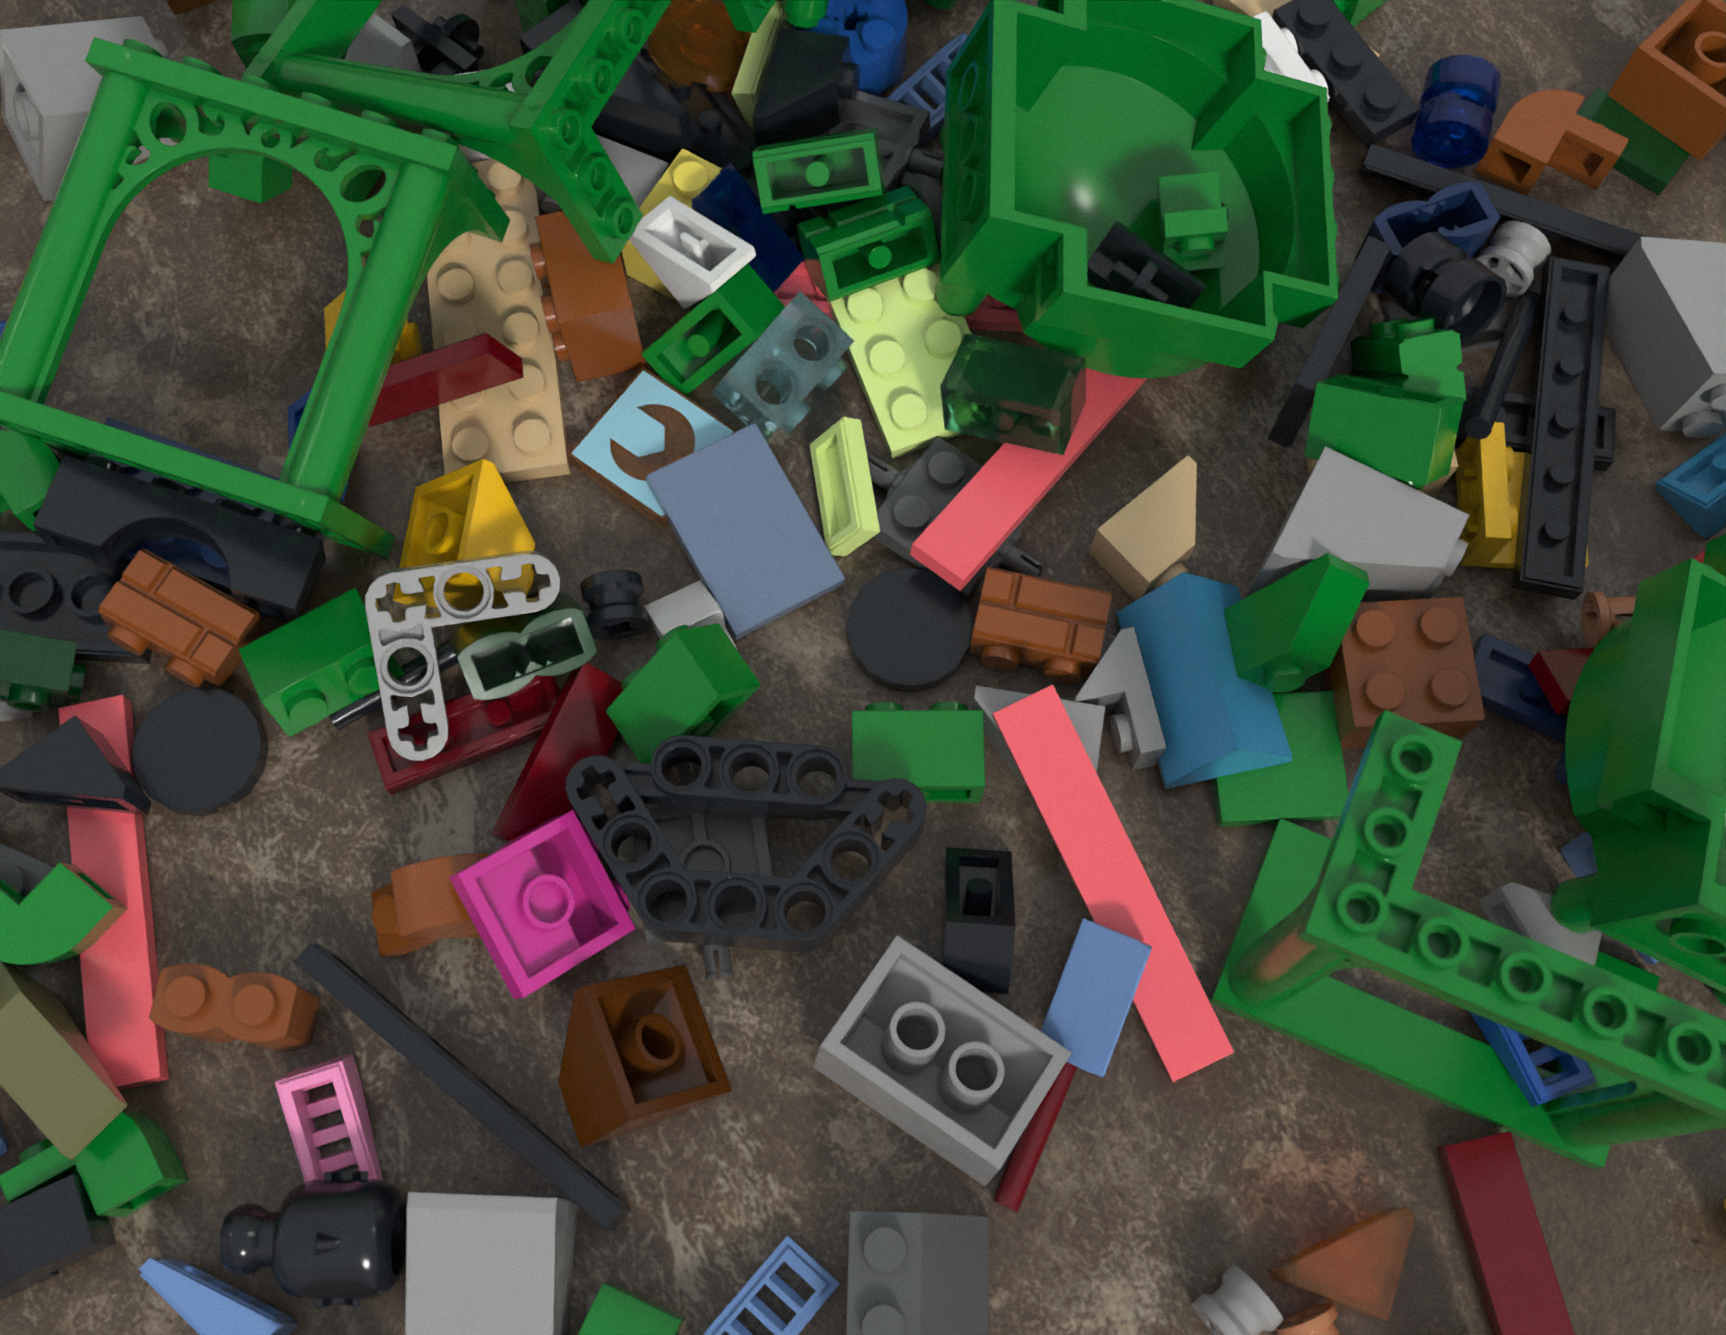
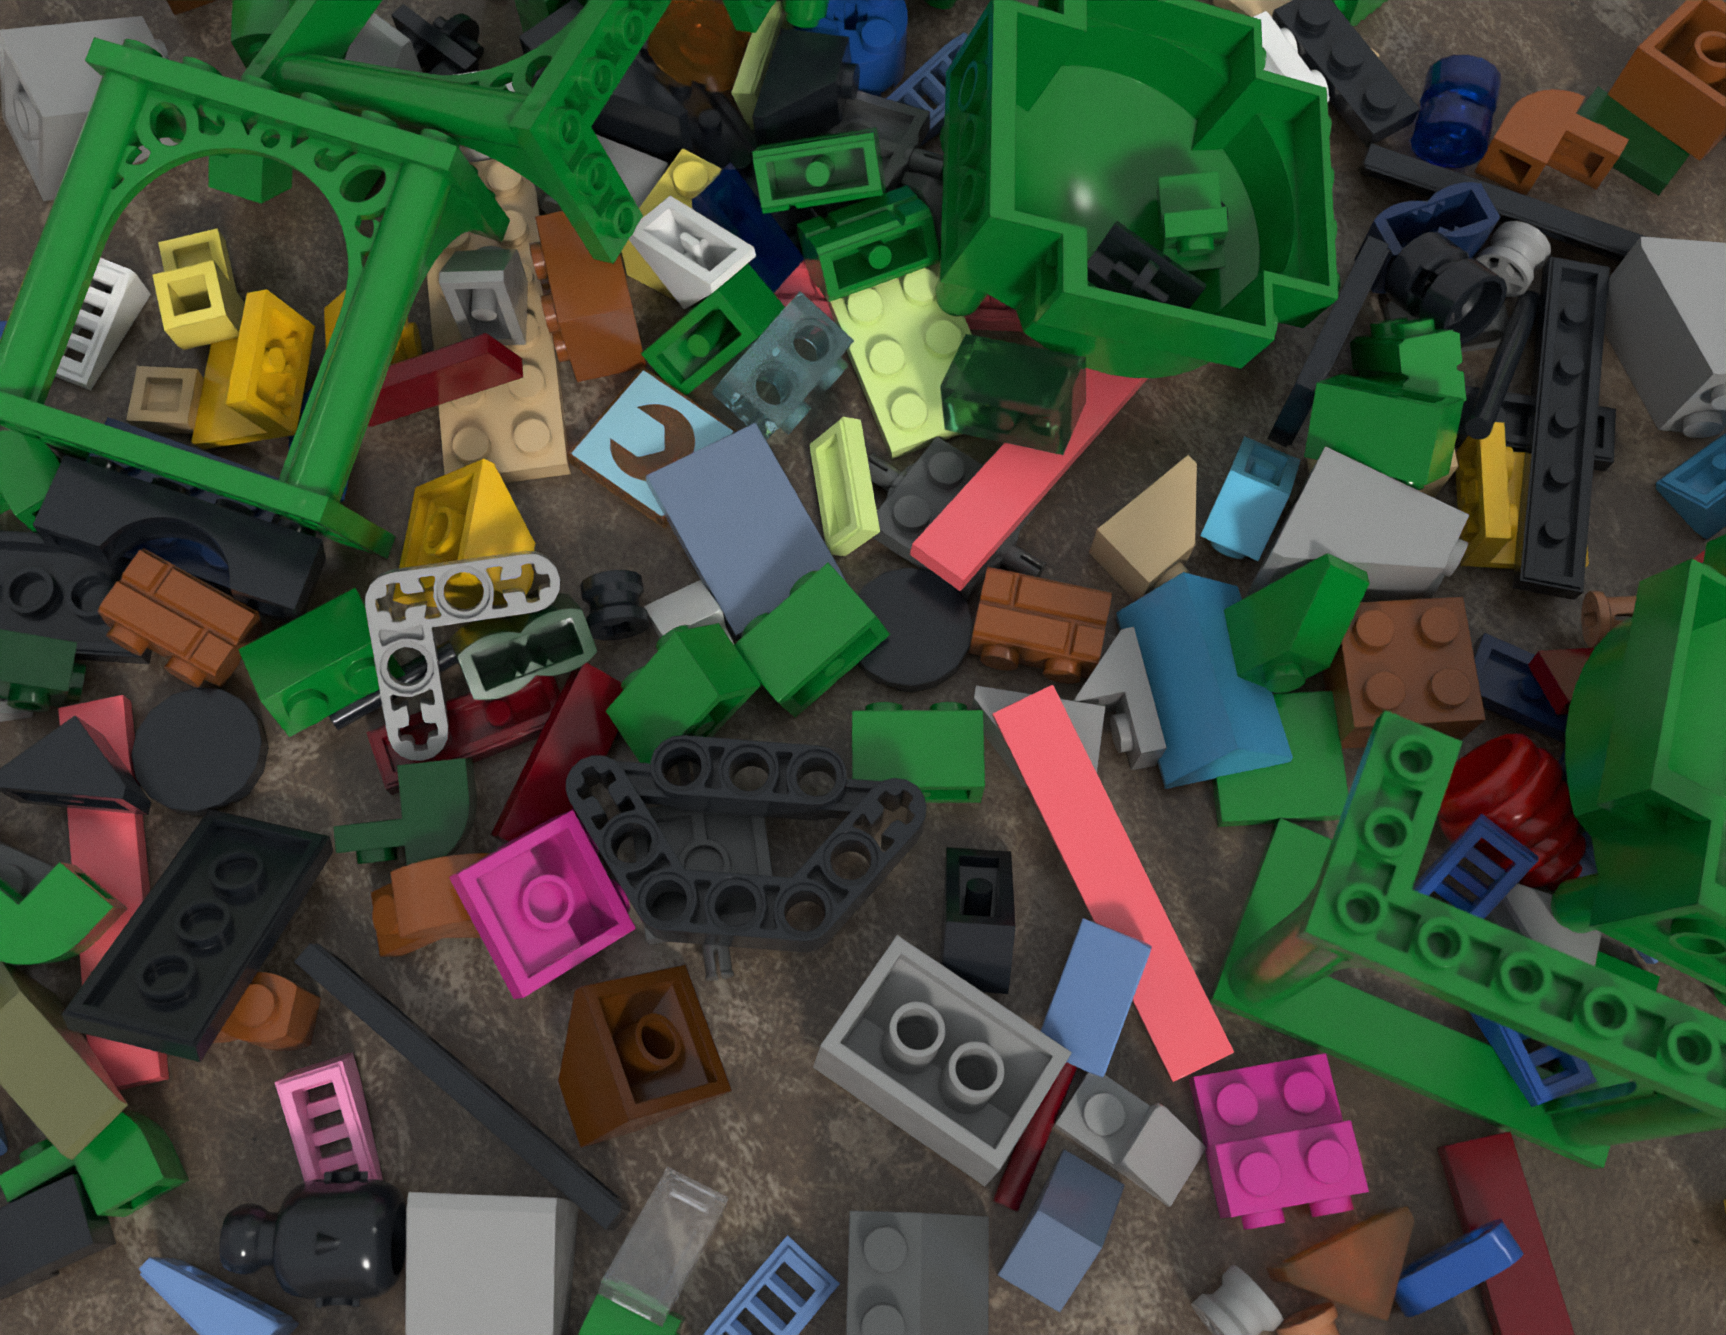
(119, 313): none -> white slope
(165, 399): none -> tan plate
(198, 290): none -> light yellow brick
(199, 936): none -> black tile
(257, 379): none -> yellow bracket
(435, 821): none -> dark green brick
(487, 293): none -> light grey slope
(663, 1246): none -> clear tile
(810, 639): none -> green brick
(1062, 1231): none -> sand blue slope
(1131, 1136): none -> light grey slope
(1250, 500): none -> medium azure slope
(1277, 1141): none -> dark pink plate
(1456, 1267): none -> blue beam
(1463, 846): none -> blue slope
(1525, 797): none -> red piece

